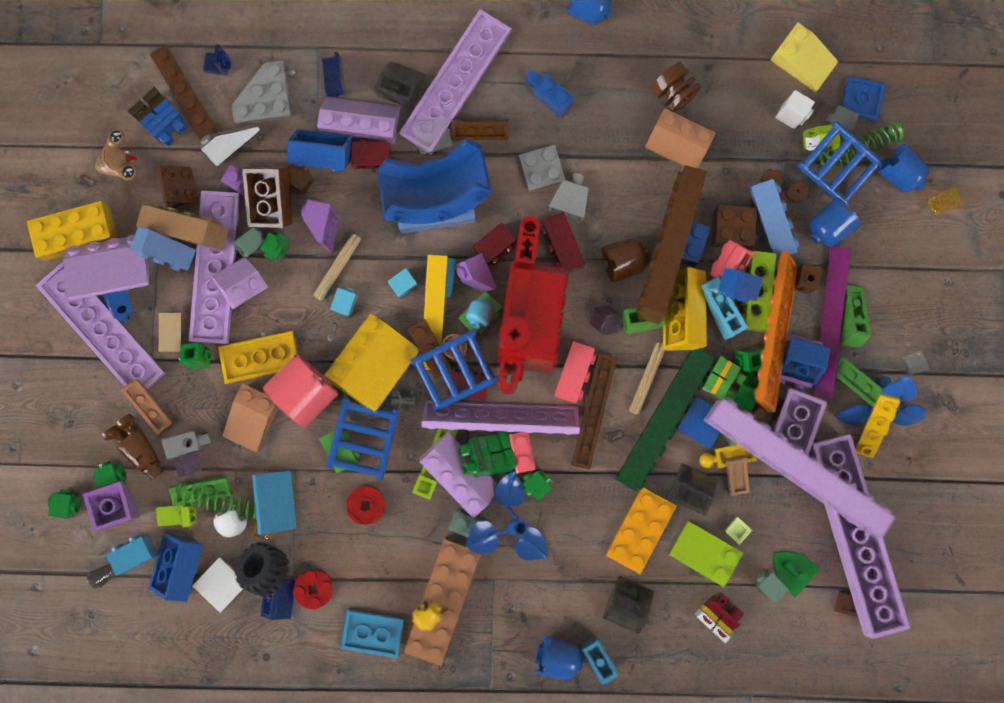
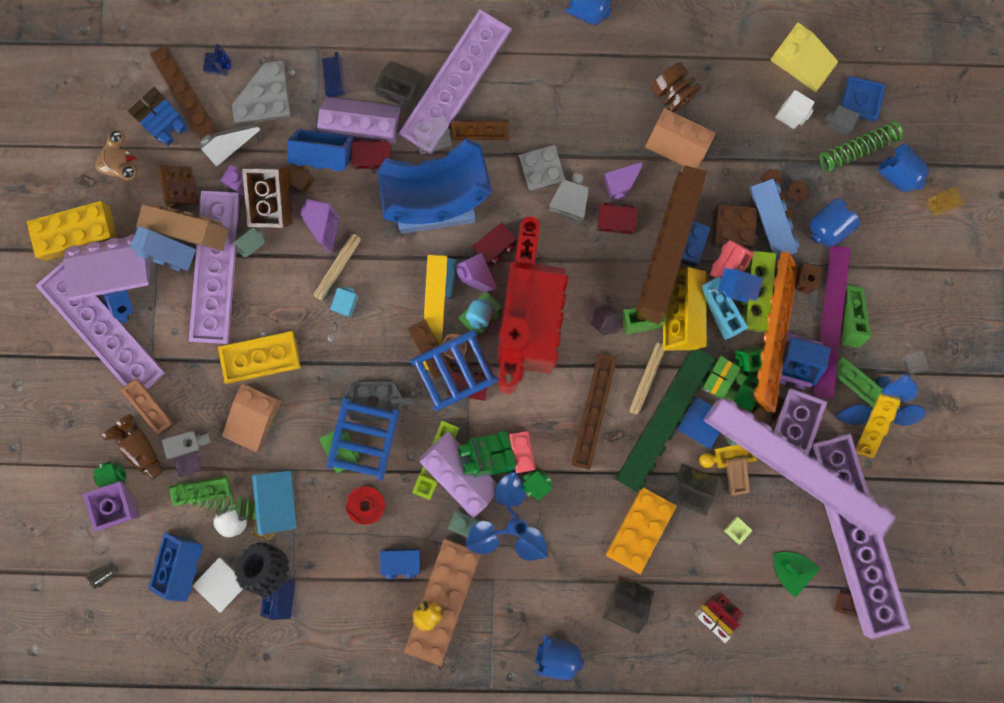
(64, 504): green brick -> none
(132, 554): dark azure brick -> none
(169, 332): tan hinge -> none
(176, 515): lime bracket -> none
(195, 356): green brick -> none
(239, 282): lavender slope -> none
(275, 246): green brick -> none
(300, 390): coral brick -> none
(302, 591): red plate -> none
(372, 363): yellow slope -> none
(372, 633): dark azure tile -> none
(400, 562): none -> blue brick
(402, 283): medium azure panel -> none
(502, 417): lavender plate -> none
(550, 93): blue brick -> none
(562, 243): dark red brick -> none
(575, 373): coral brick -> none
(599, 660): dark azure brick -> none
(617, 219): none -> dark red brick
(621, 180): none -> medium lavender slope
(625, 259): reddish brown cylinder -> none
(706, 554): lime slope -> none
(770, 586): sand green brick -> none
(814, 136): lime leg -> none
(850, 140): blue bar -> none

